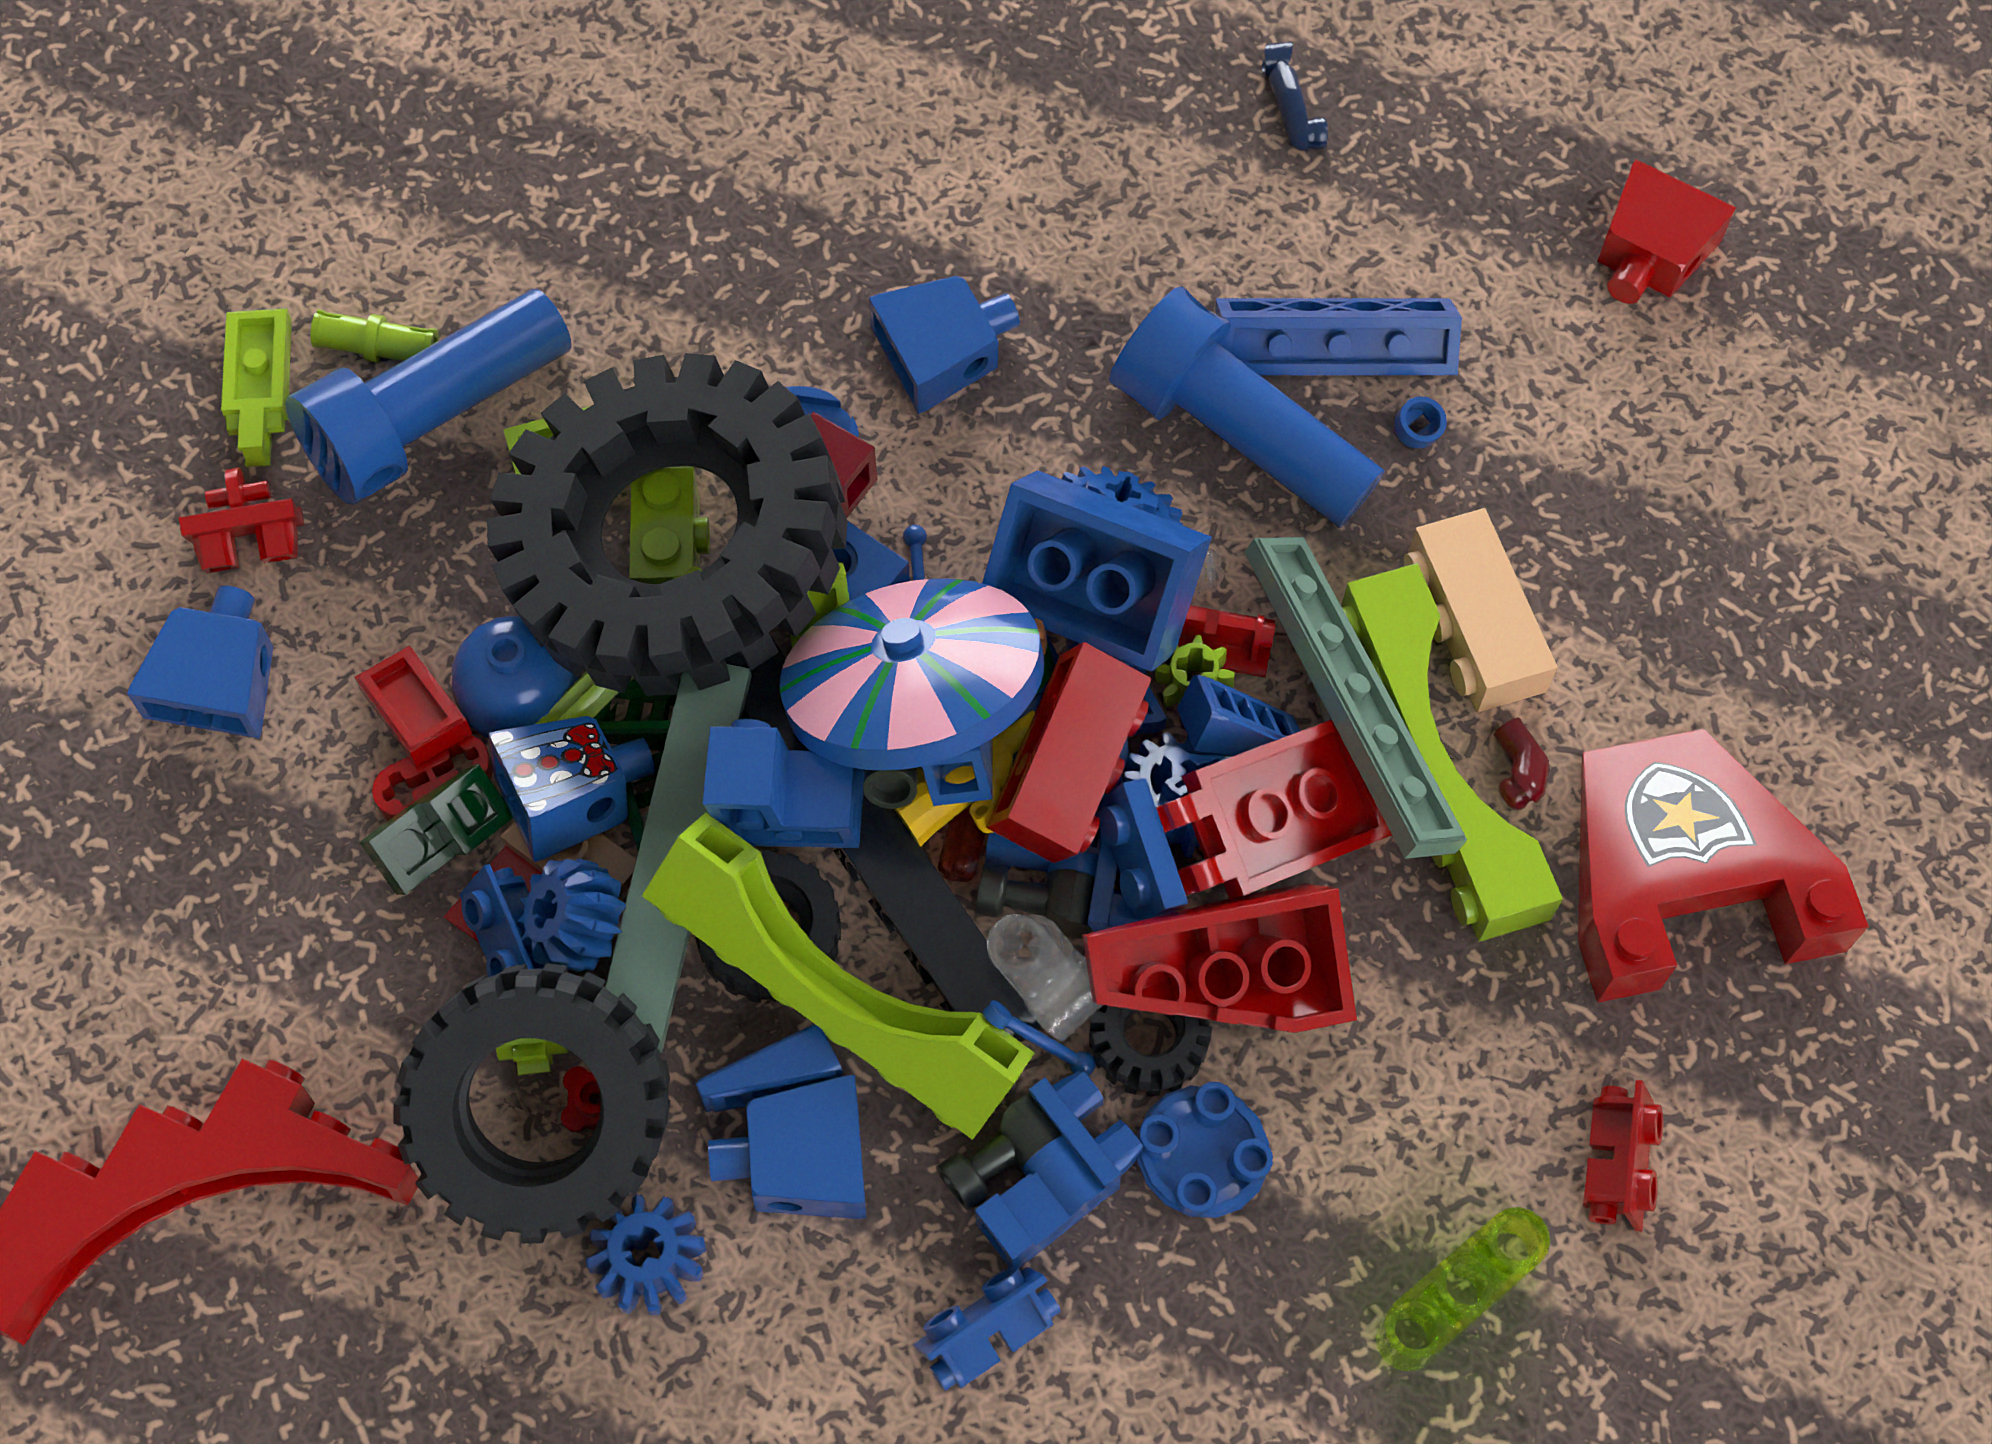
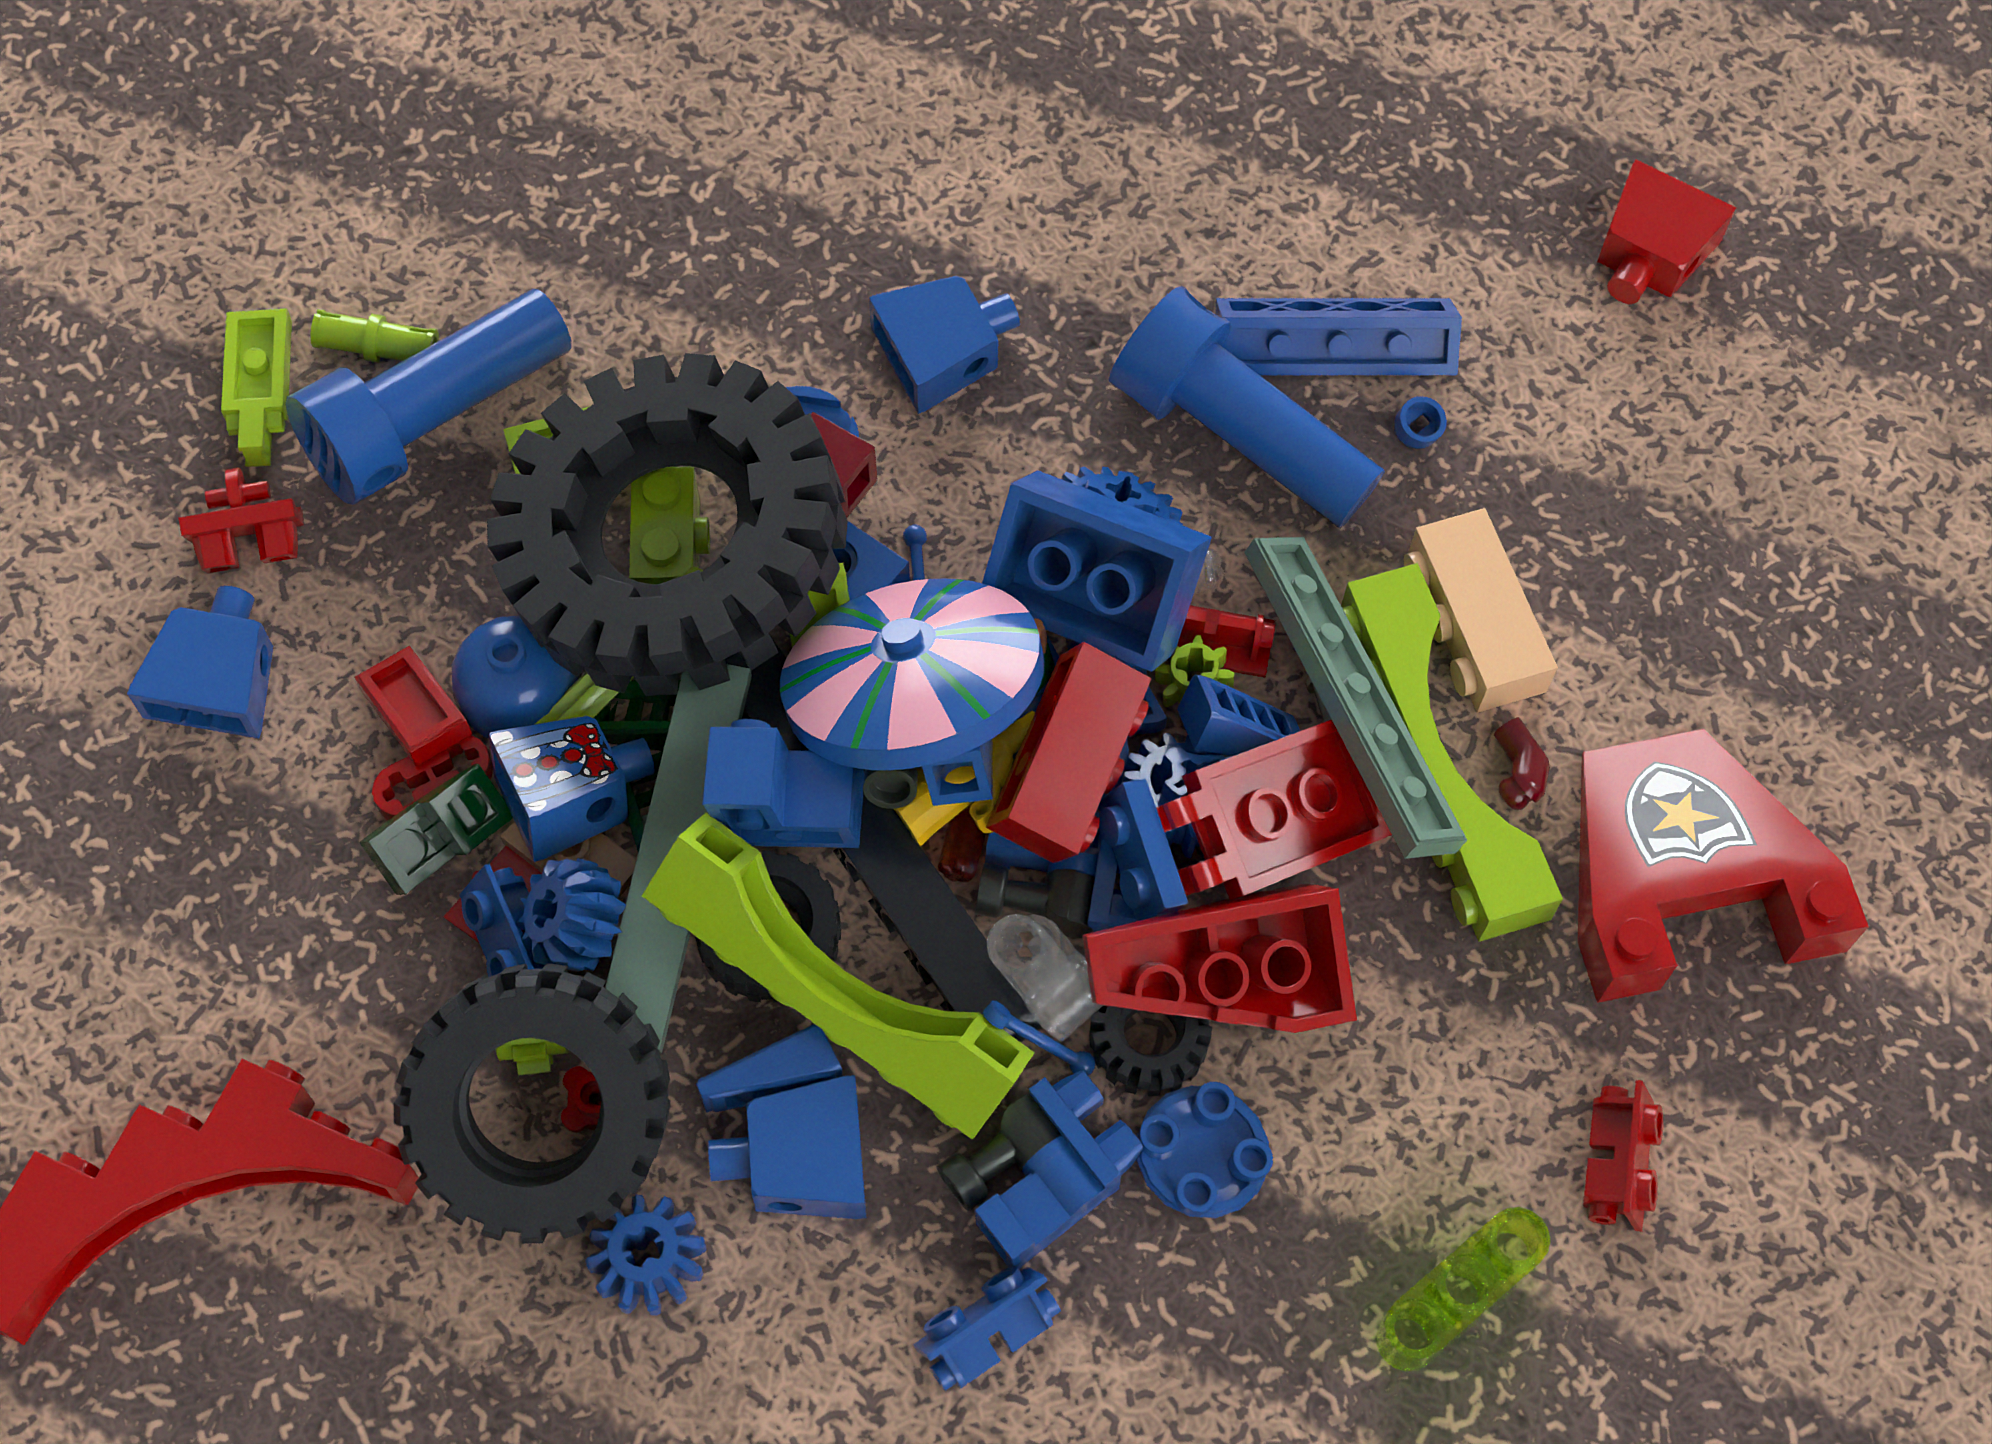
(1290, 100): dark blue arm -> none

